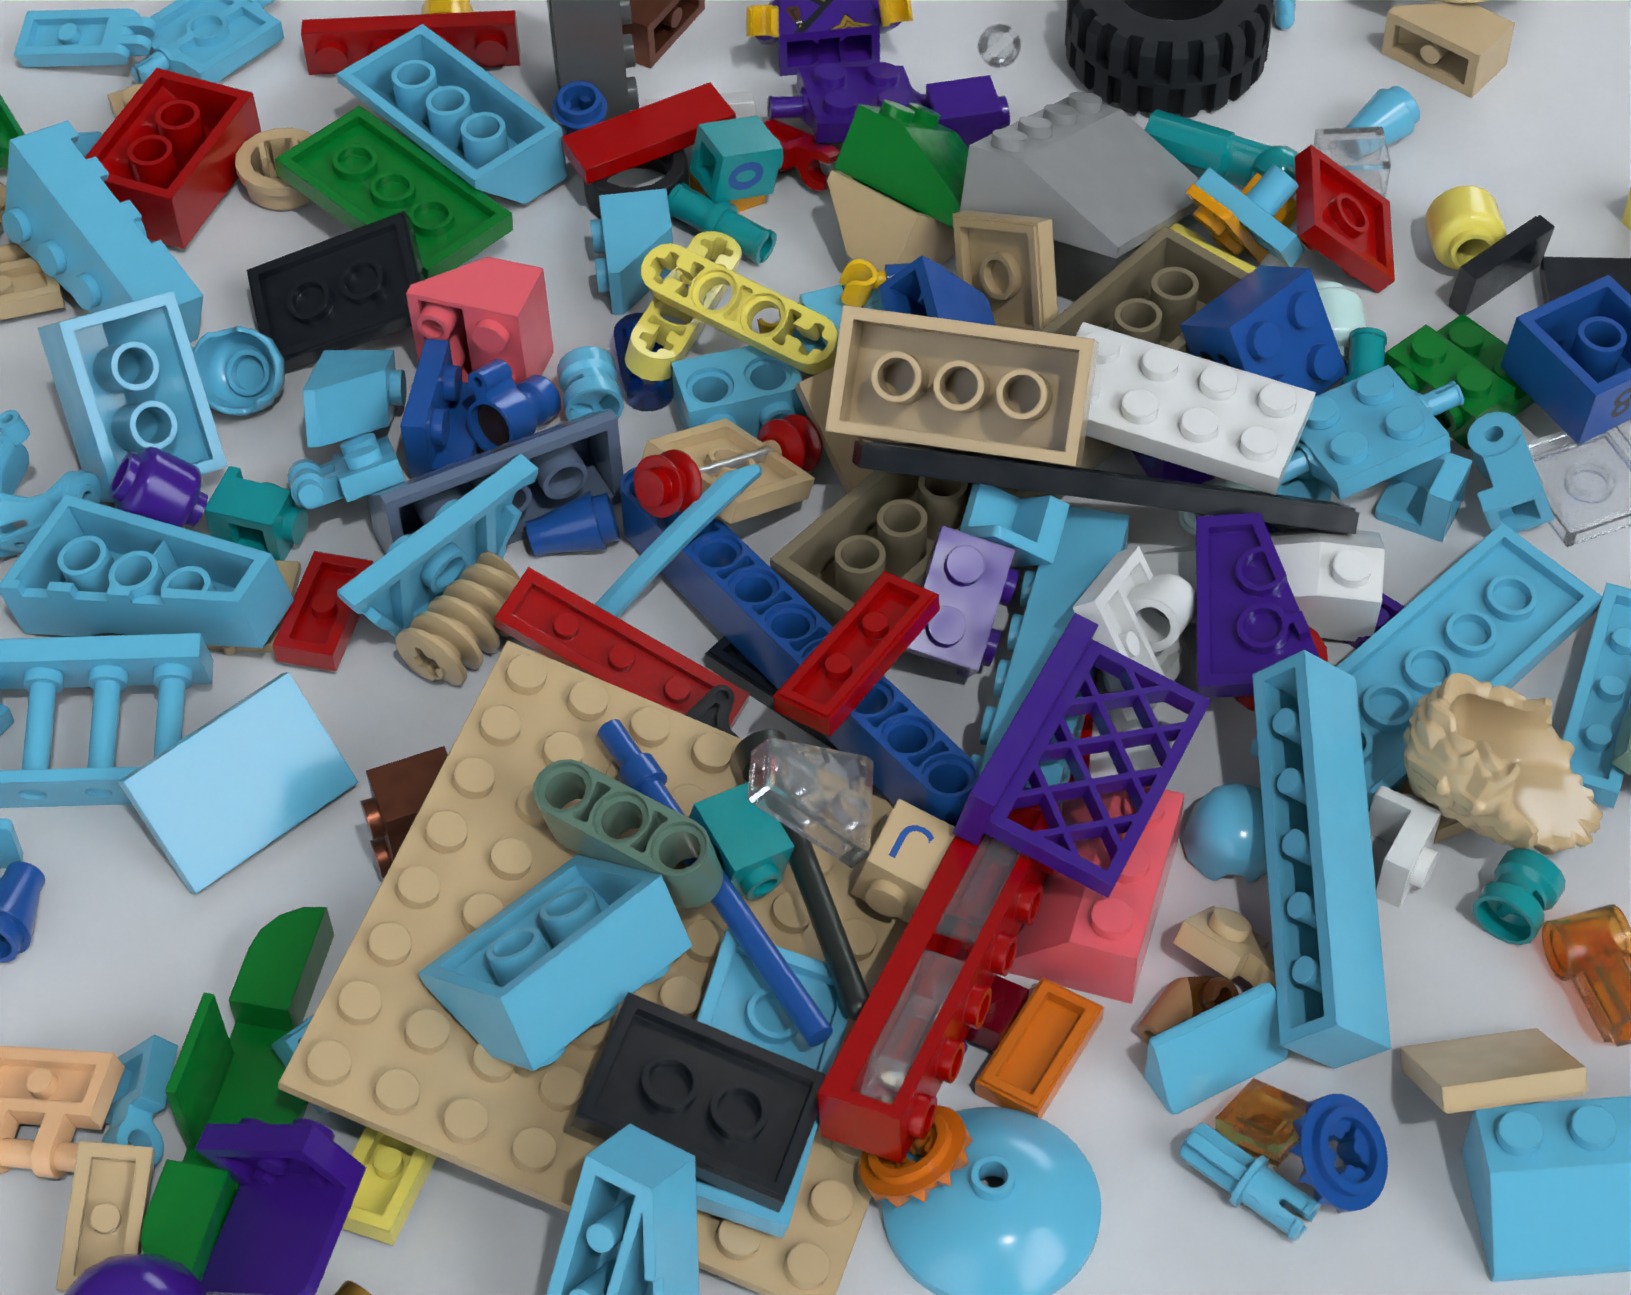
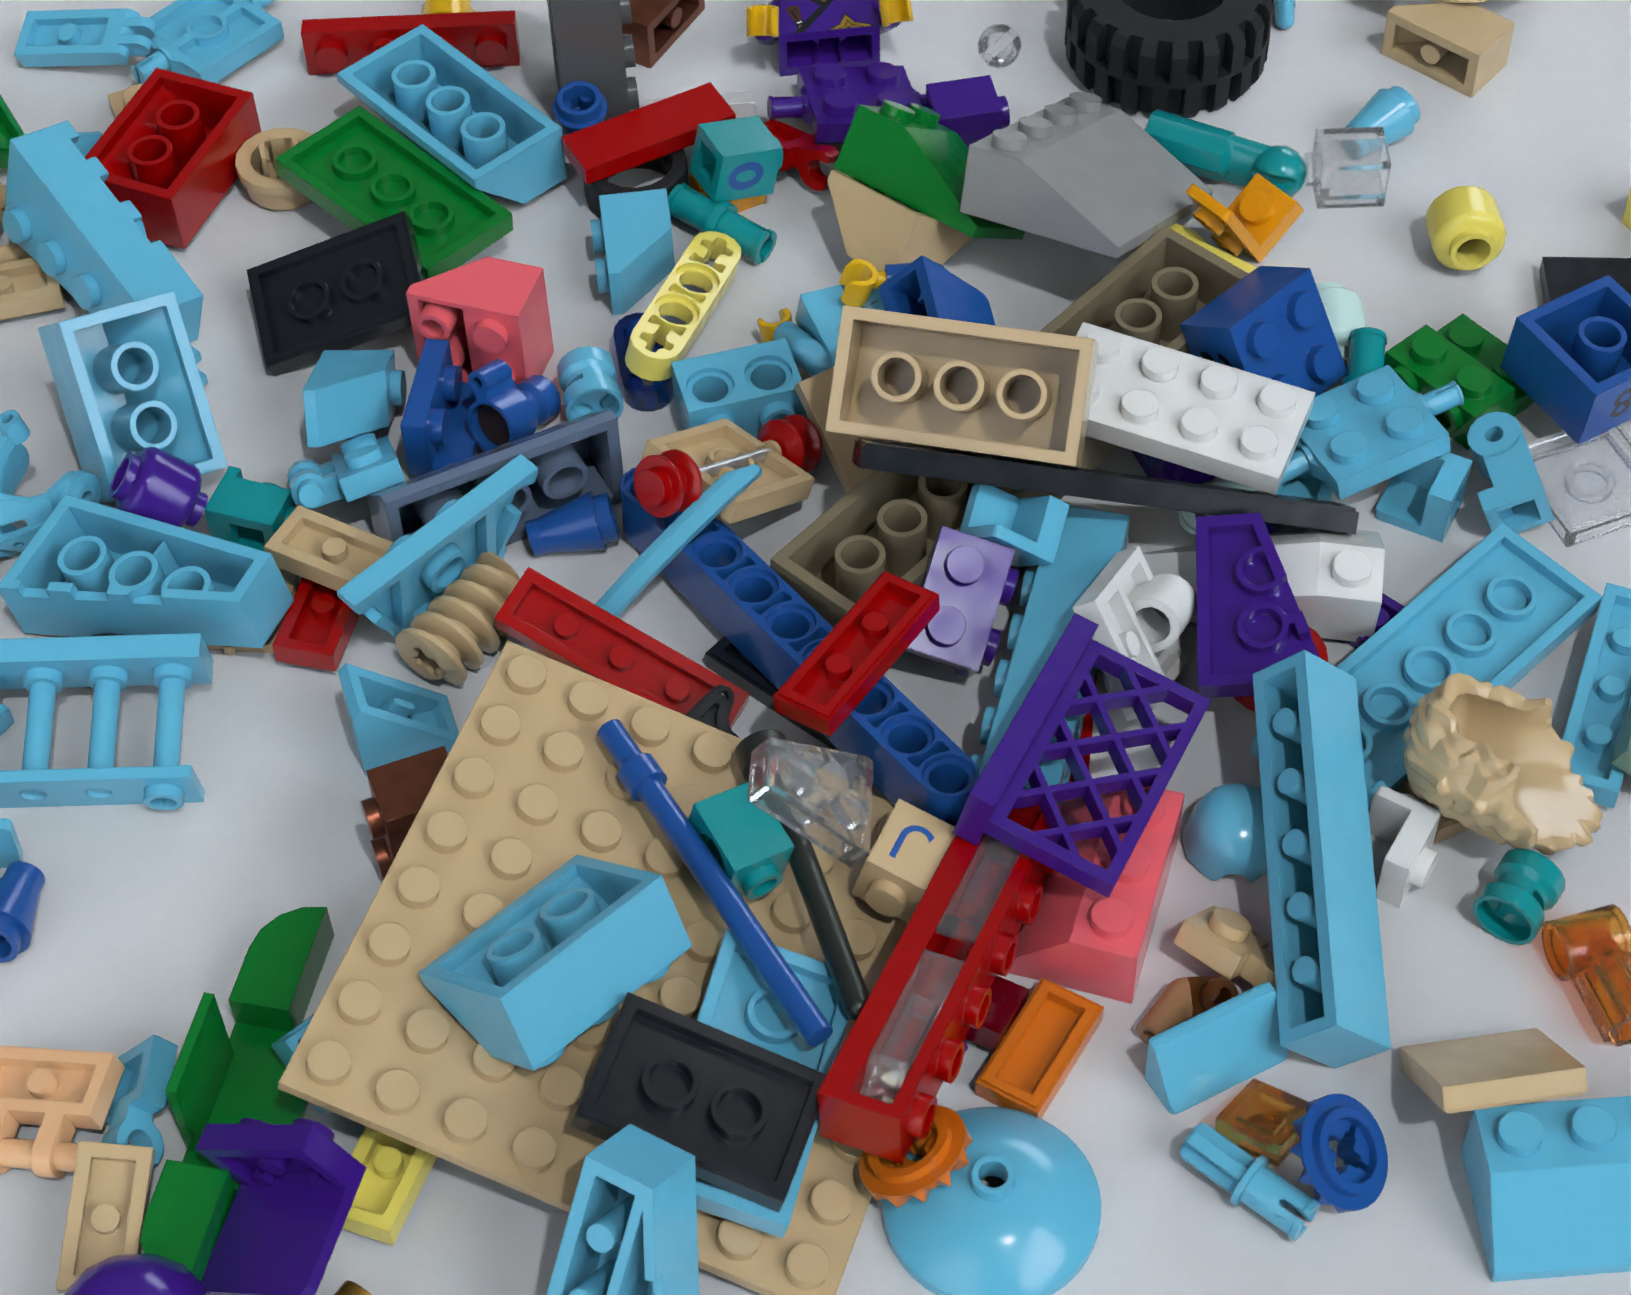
(238, 782): medium azure tile -> none
(239, 370): medium azure hair -> none
(324, 548): none -> tan plate
(394, 717): none -> medium azure slope
(611, 809): sand green beam -> none
(739, 312): light yellow beam -> none
(1010, 263): tan plate -> none
(1258, 209): medium azure tile -> none
(1344, 219): red plate -> none
(1500, 265): black tile -> none

